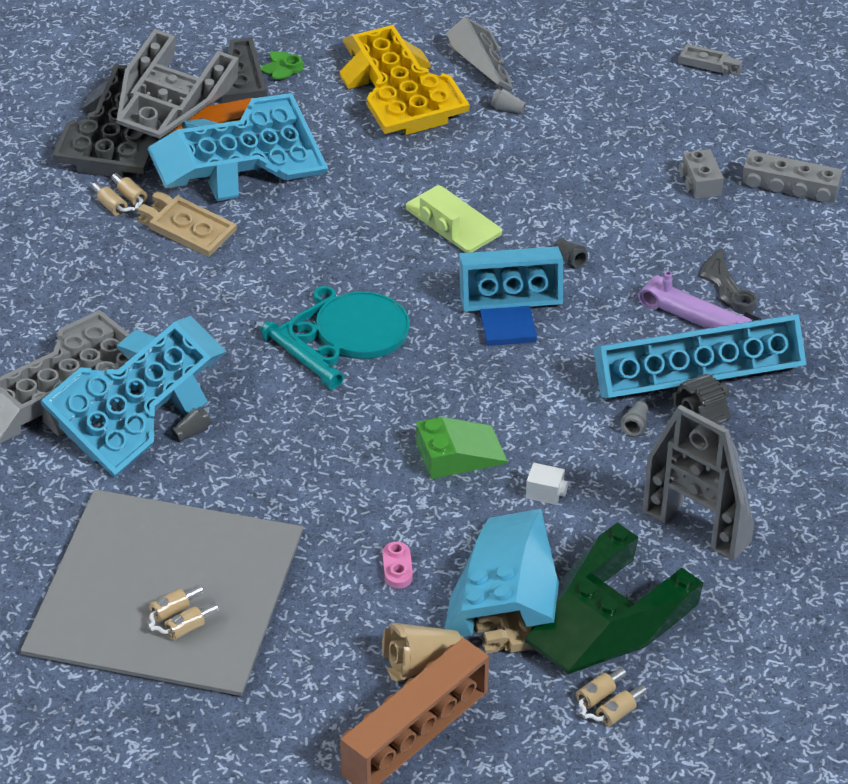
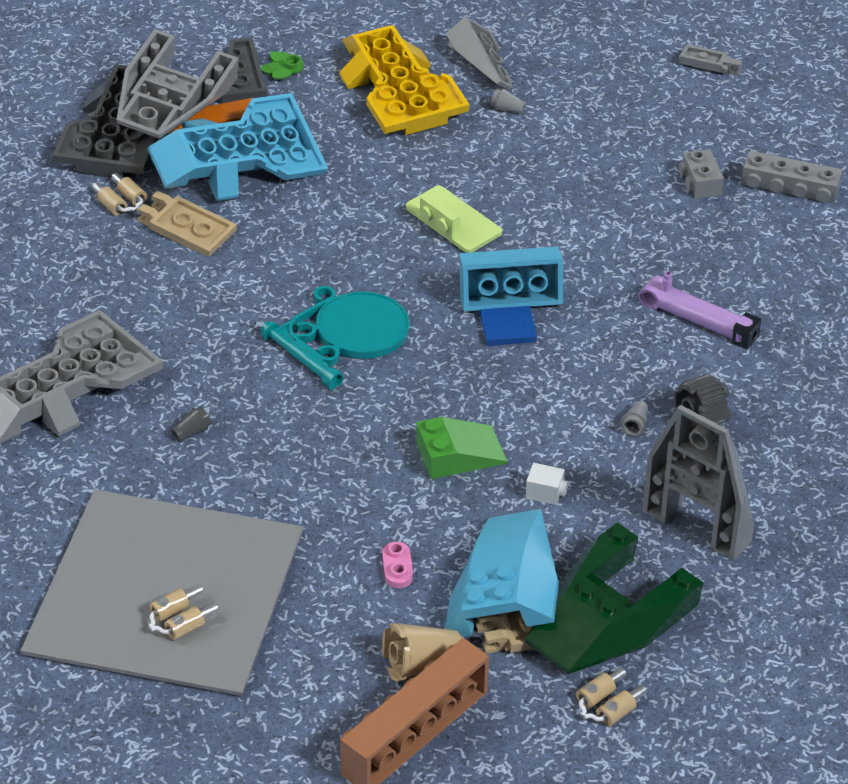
(157, 367): medium azure piece -> none
(572, 253): dark grey cone -> none
(716, 272): dark grey piece -> none
(716, 351): medium azure brick -> none

